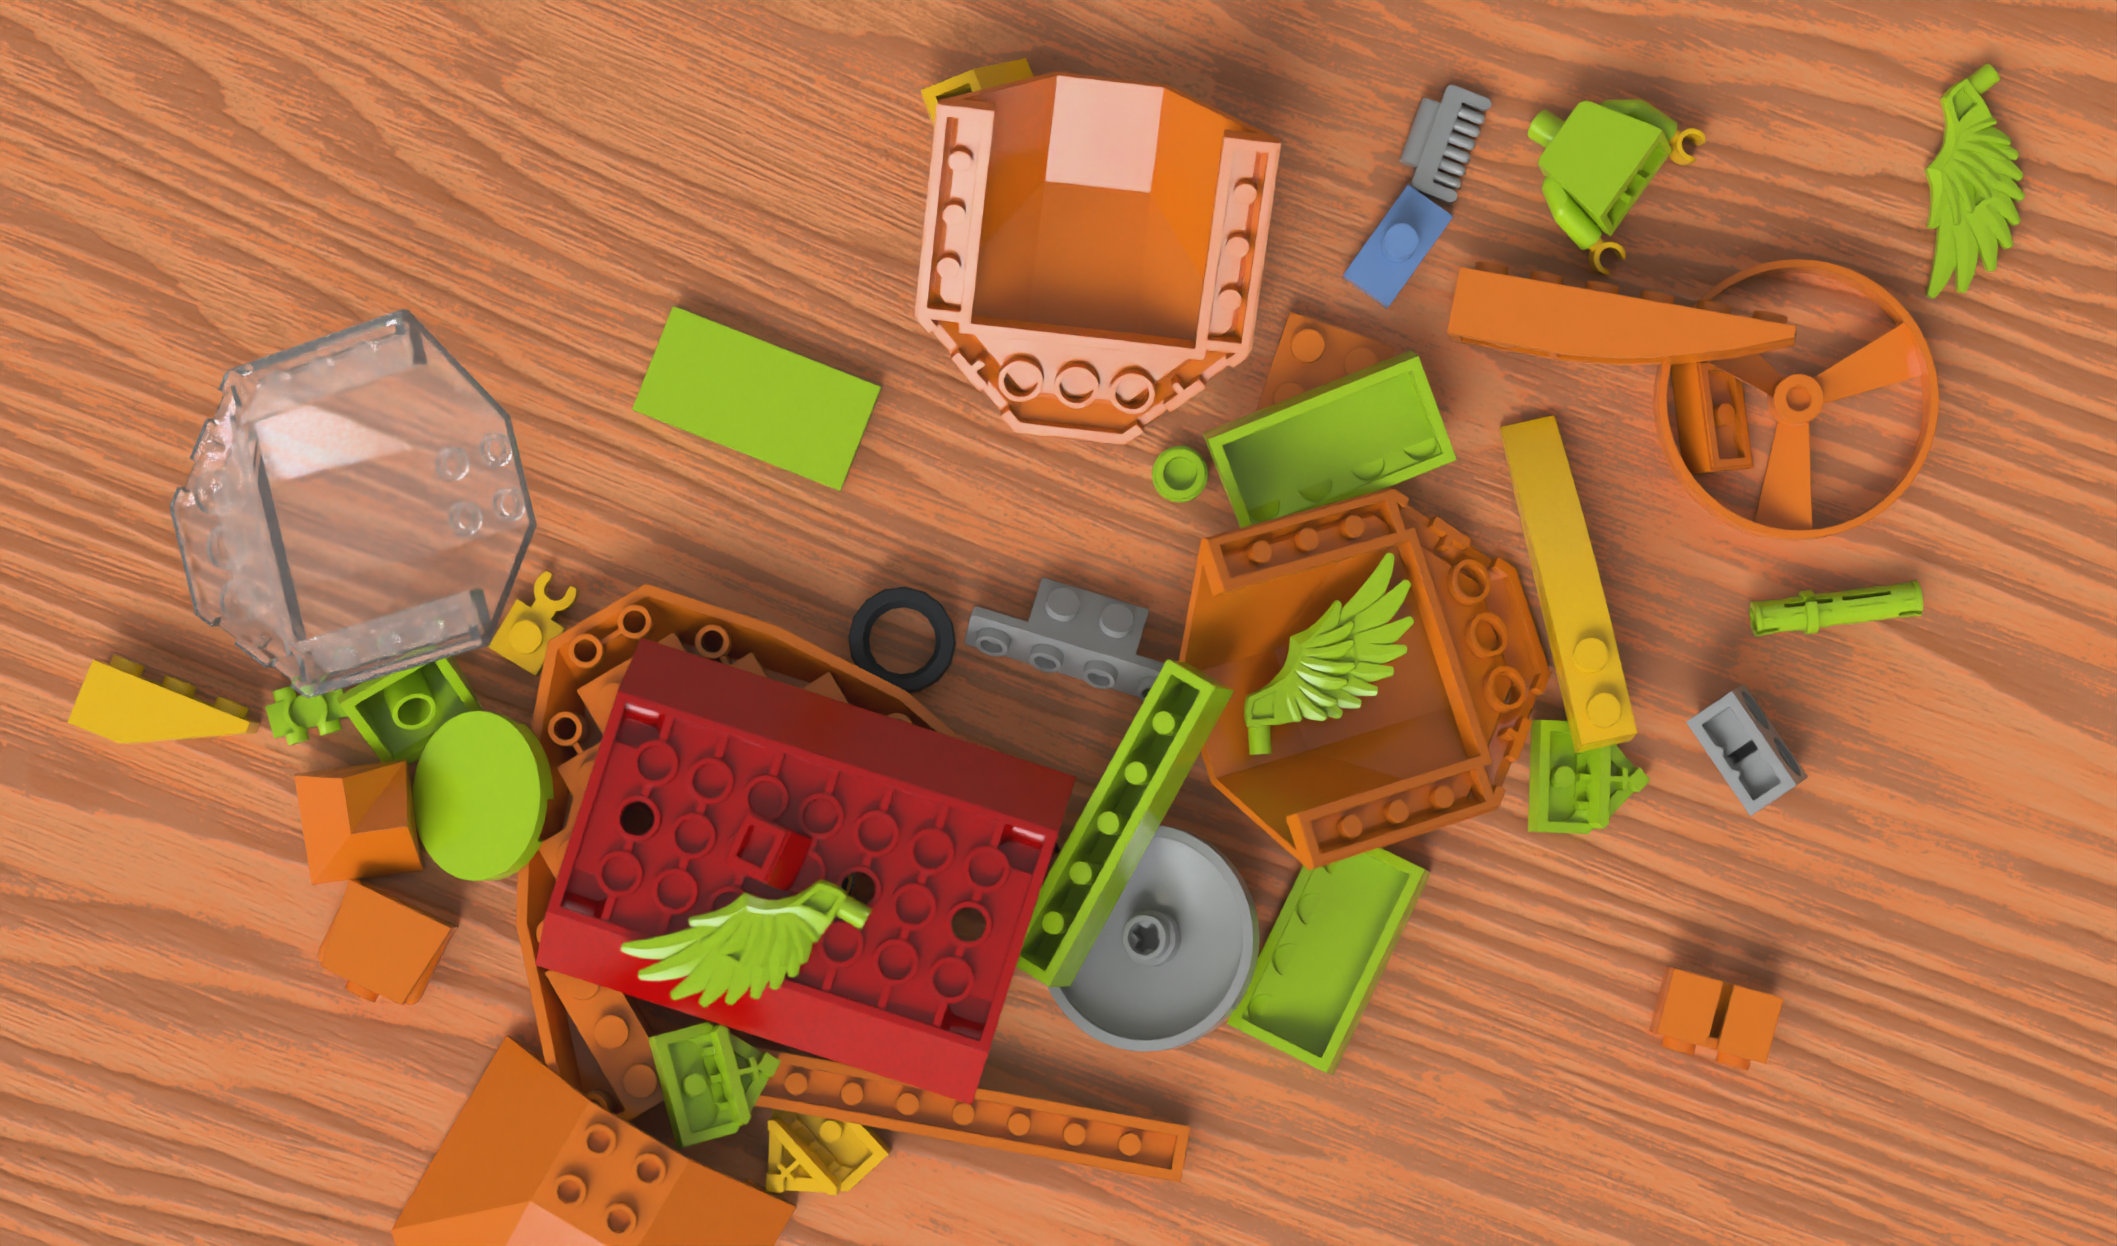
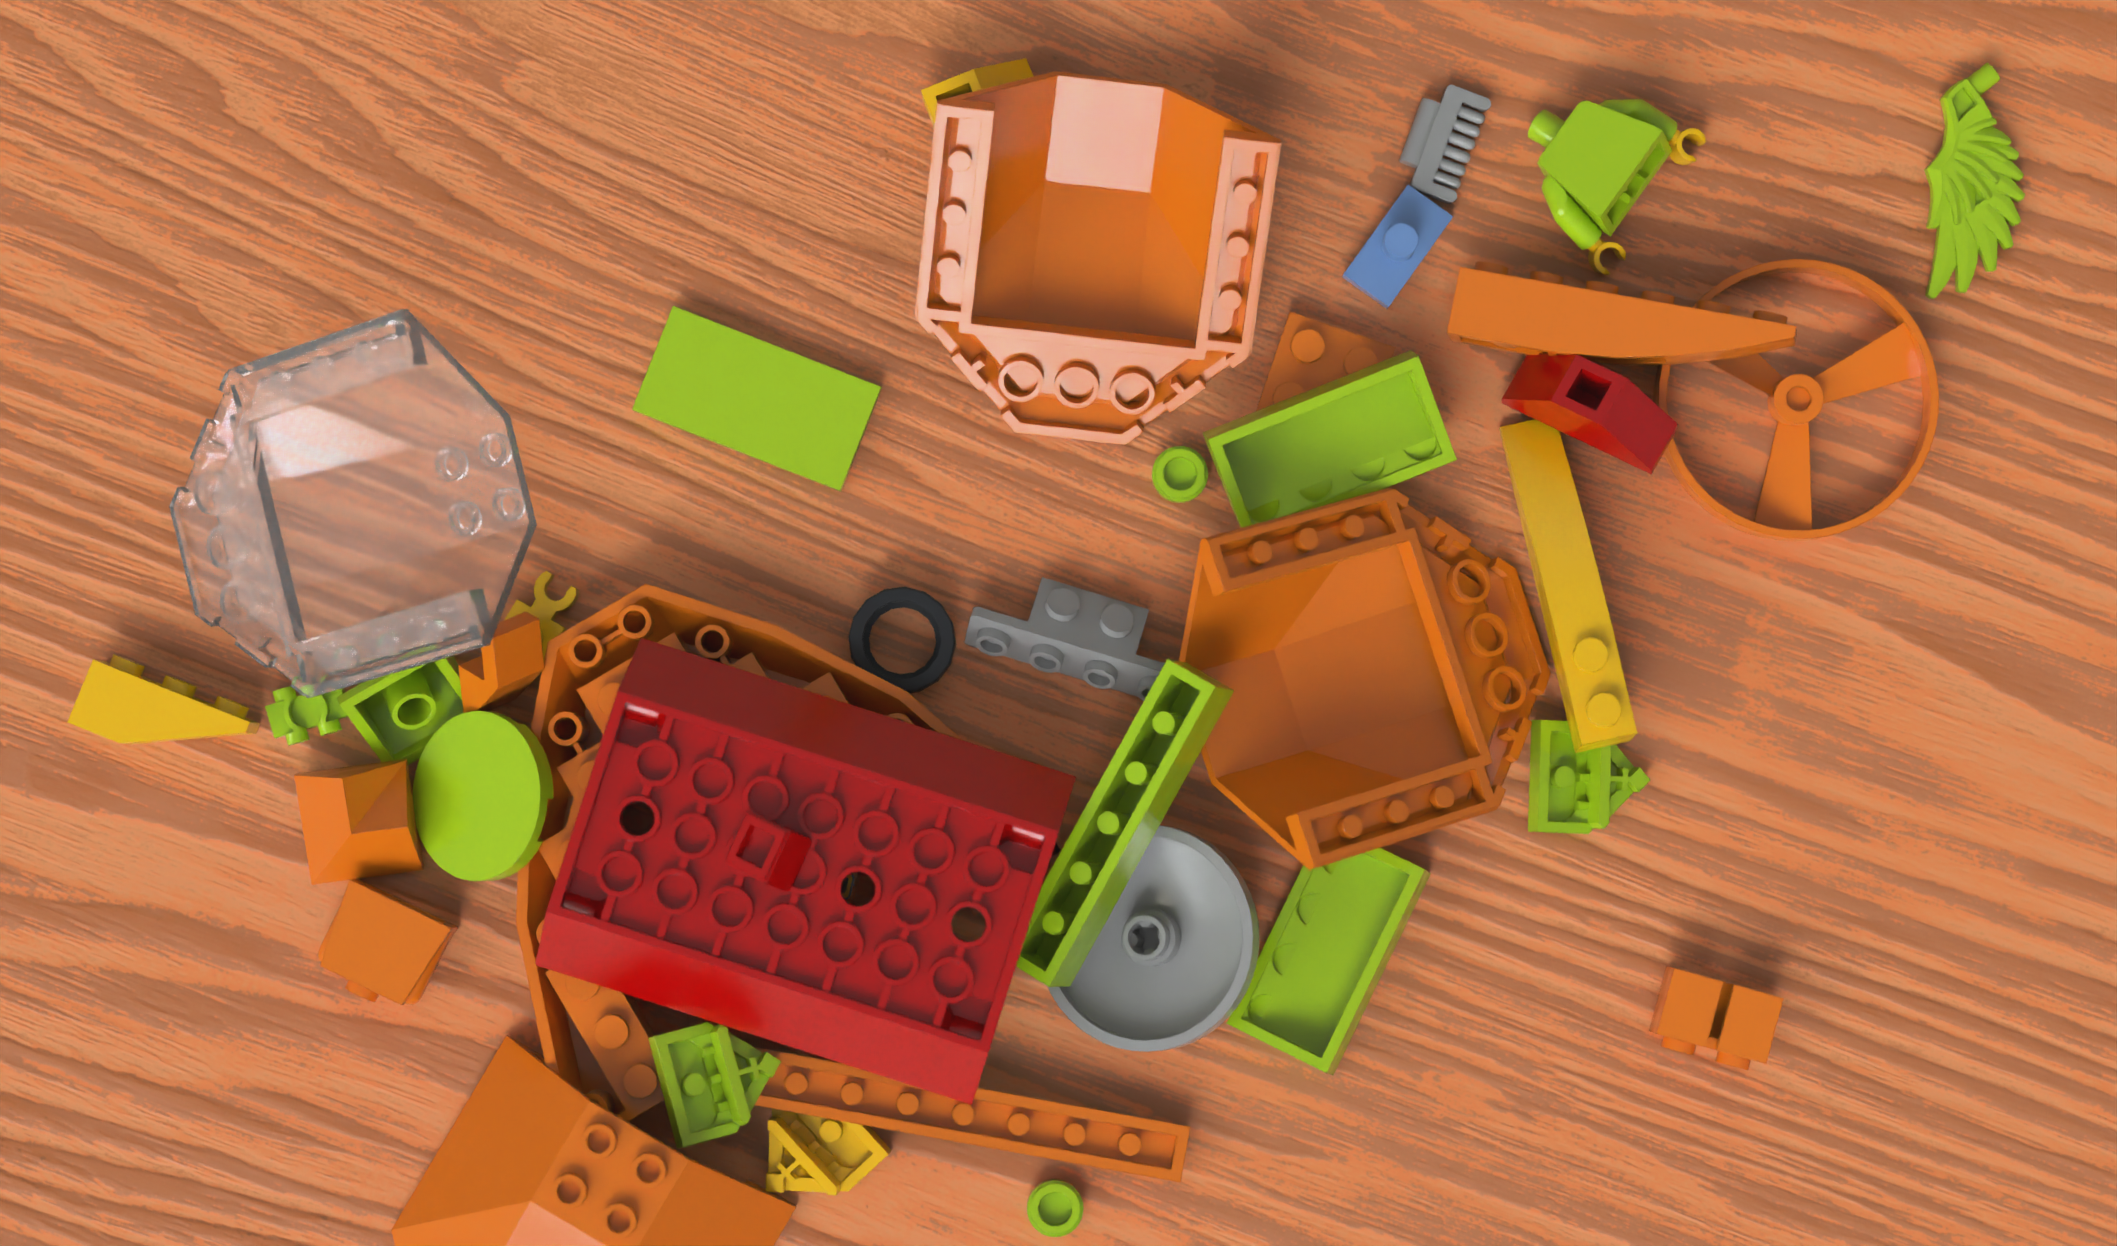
(505, 665): none -> orange slope
(746, 943): lime animal -> none
(1055, 1208): none -> lime tile
(1333, 660): lime animal -> none
(1592, 407): none -> red slope
(1710, 419): orange slope -> none
(1747, 749): light grey brick -> none
(1821, 610): lime pin -> none

